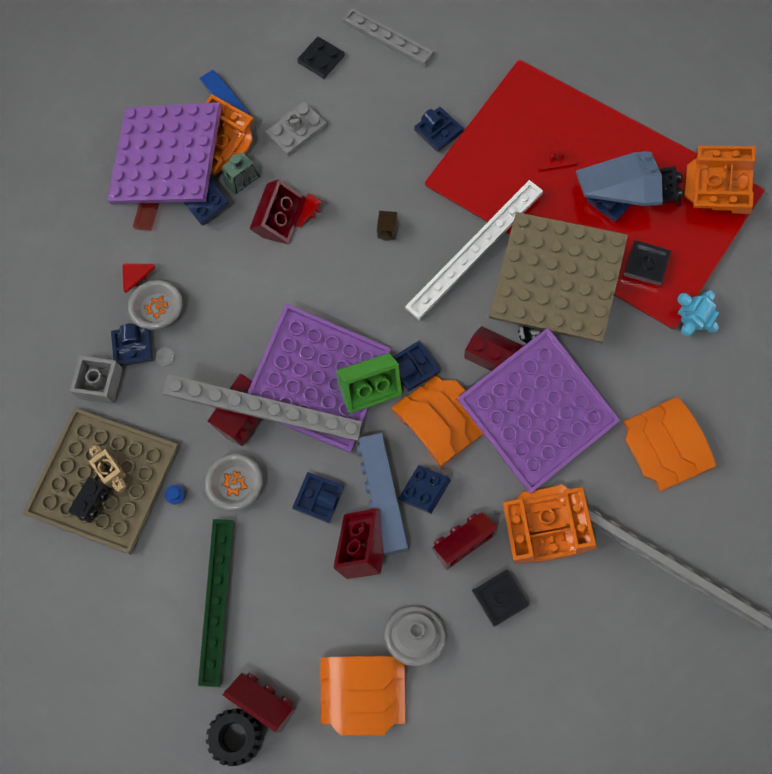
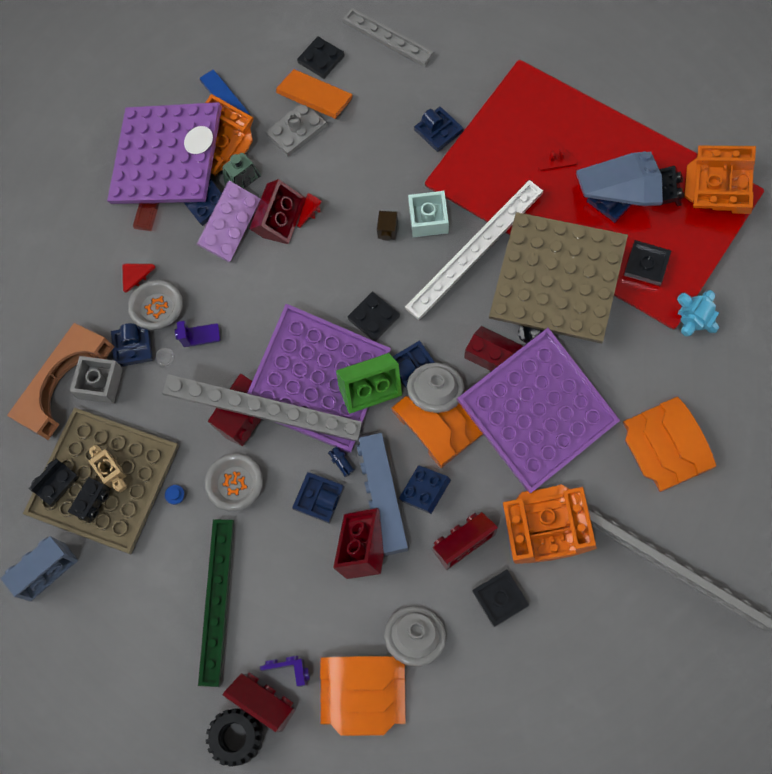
(33, 406): none -> nougat arch
(39, 569): none -> sand blue brick
(53, 482): none -> black bracket
(197, 335): none -> dark purple bracket
(198, 140): none -> white sticker
(228, 221): none -> lavender plate
(301, 673): none -> dark purple bracket
(314, 93): none -> orange tile
(339, 458): none -> dark blue pin
(373, 316): none -> black plate
(428, 214): none -> light aqua brick
(435, 387): none -> light grey piece

